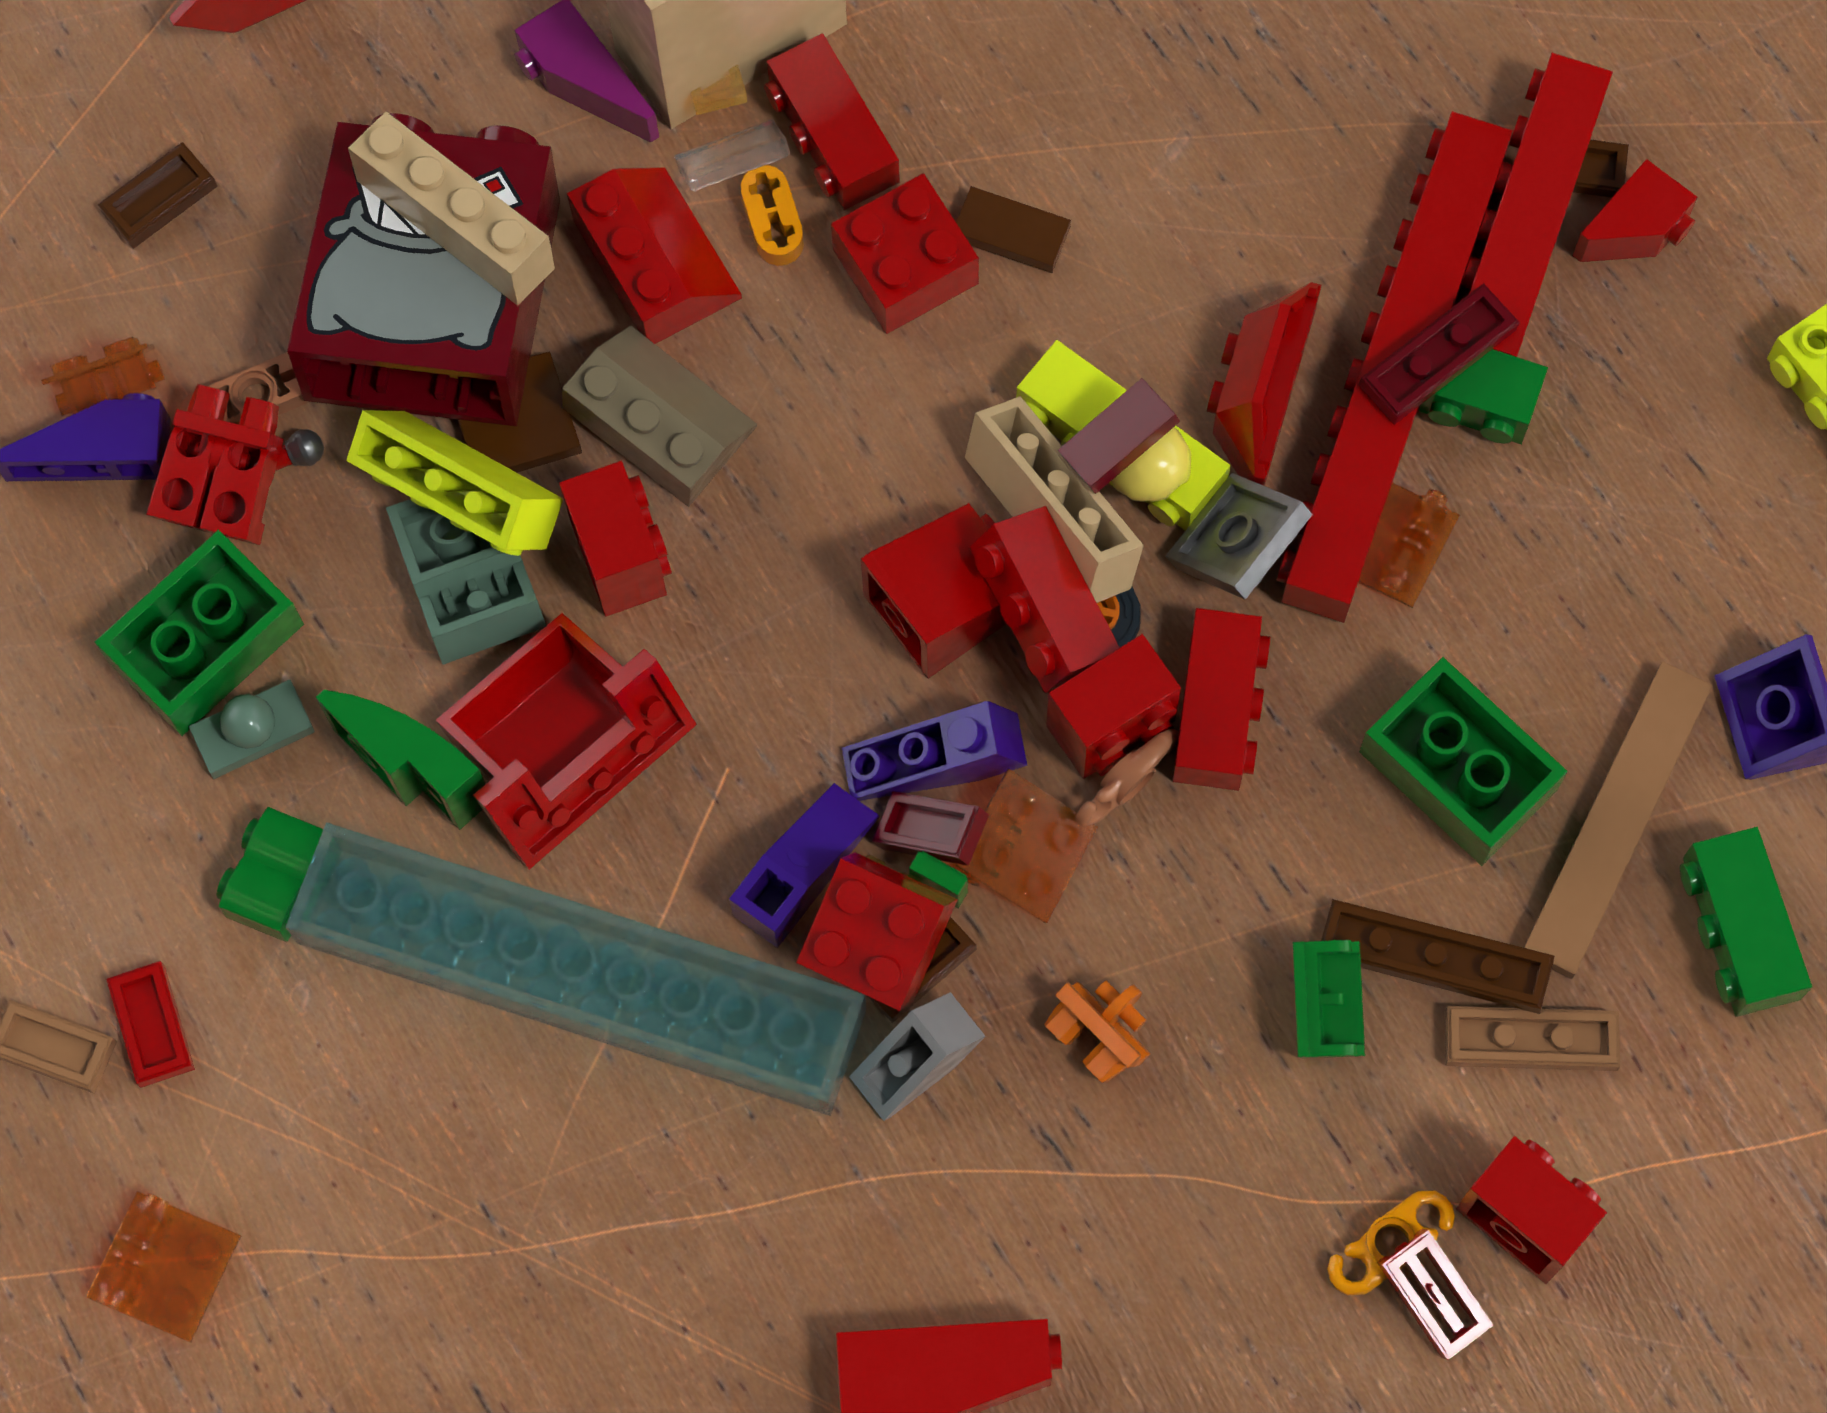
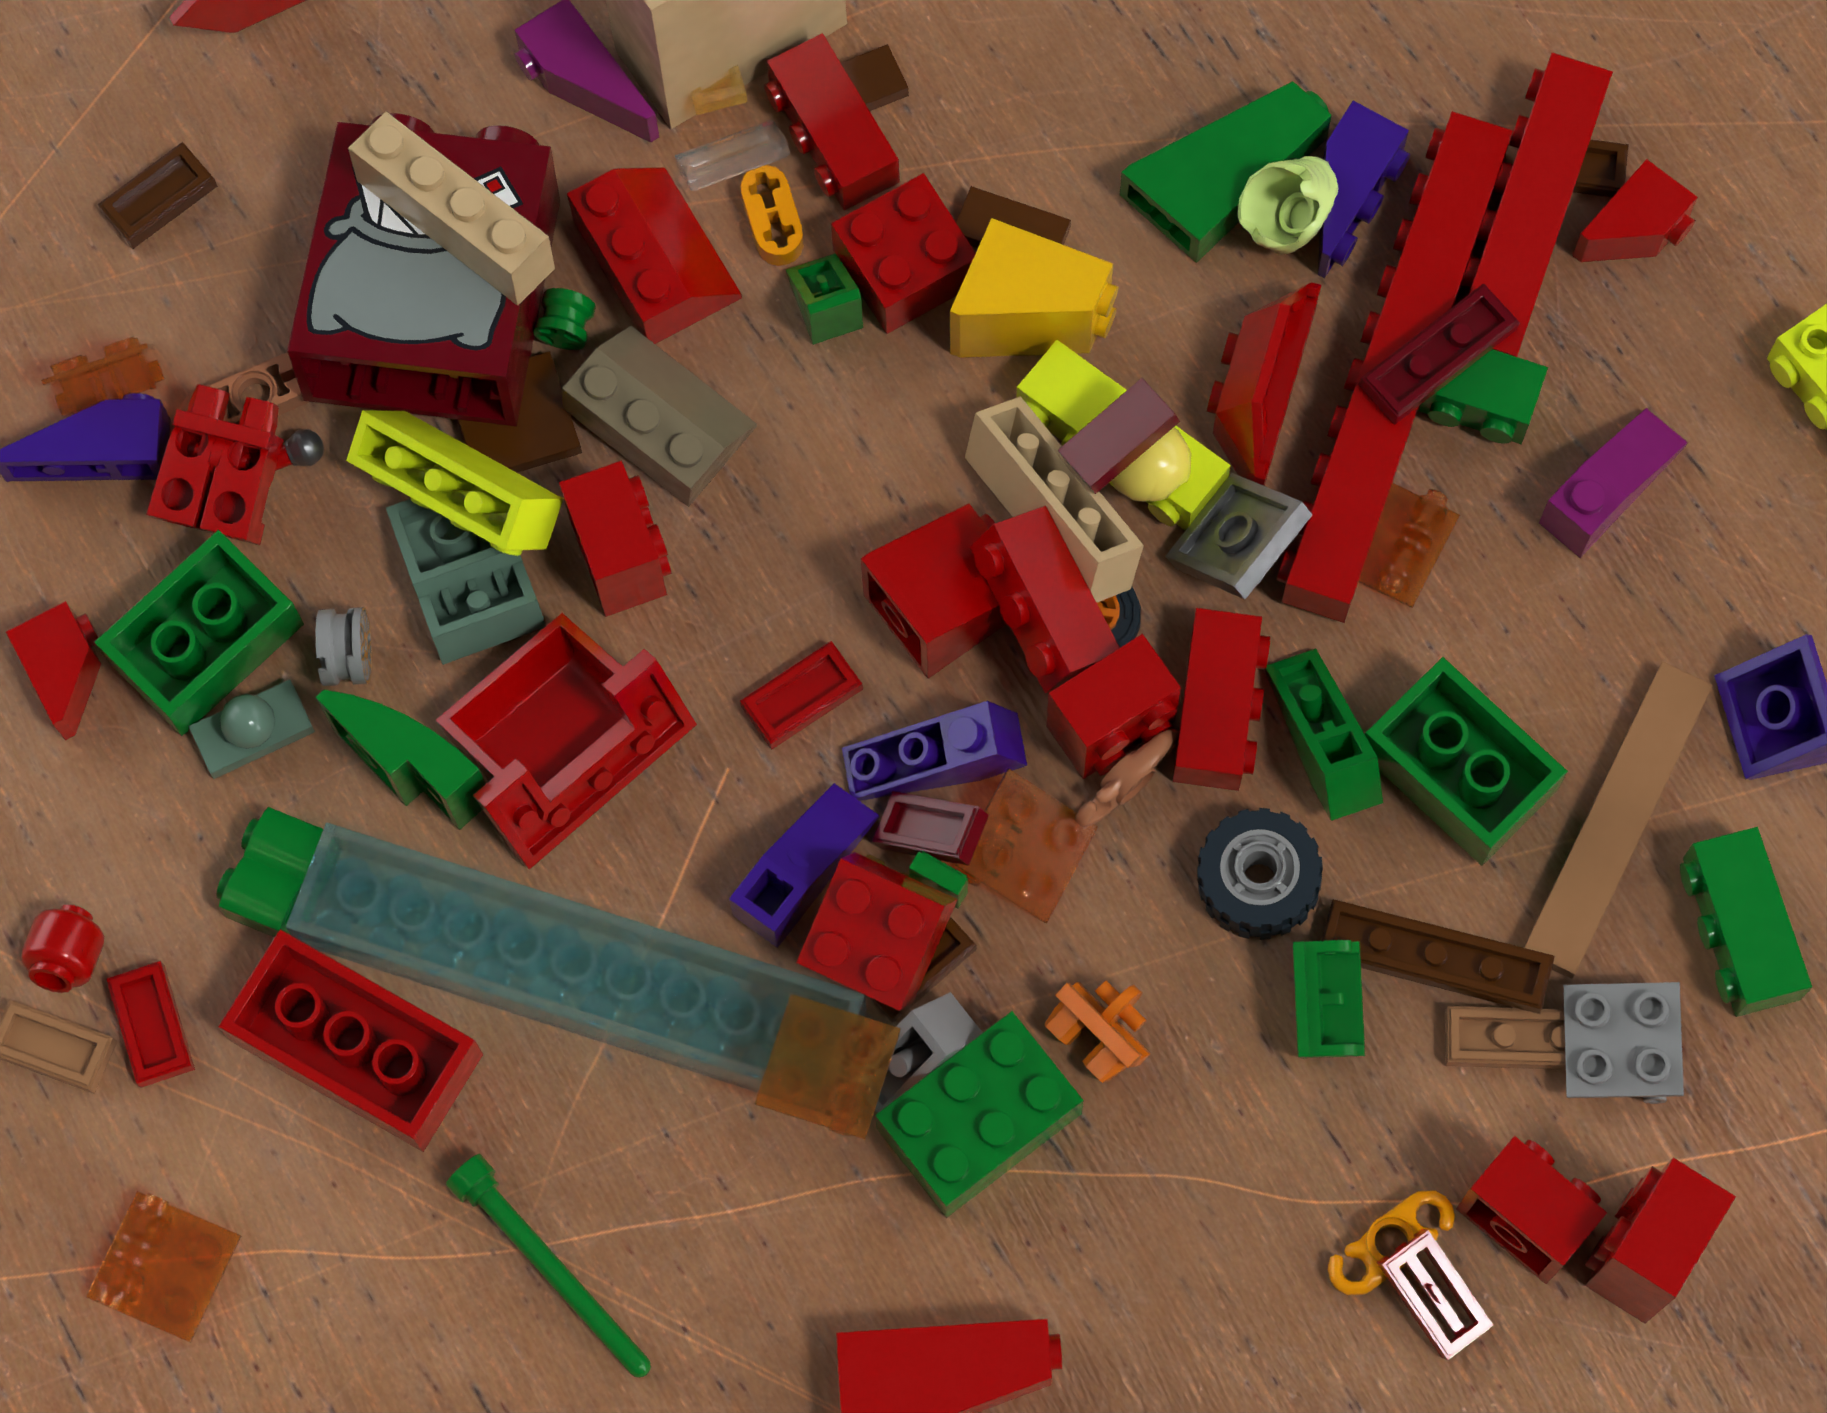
(59, 663): none -> red slope
(62, 948): none -> red head
(343, 646): none -> light grey wheel
(351, 1040): none -> red brick
(476, 1184): none -> green piece
(564, 319): none -> green wheel
(801, 695): none -> red tile
(826, 298): none -> green slope
(828, 1066): none -> clear orange hinge
(877, 77): none -> reddish brown tile
(979, 1114): none -> green brick
(1028, 295): none -> yellow slope
(1197, 181): none -> green slope
(1264, 840): none -> black wheel
(1287, 202): none -> yellowish green hair
(1326, 735): none -> green slope
(1363, 156): none -> dark purple slope
(1610, 482): none -> magenta slope
(1623, 1041): none -> light grey hinge
(1657, 1239): none -> red brick

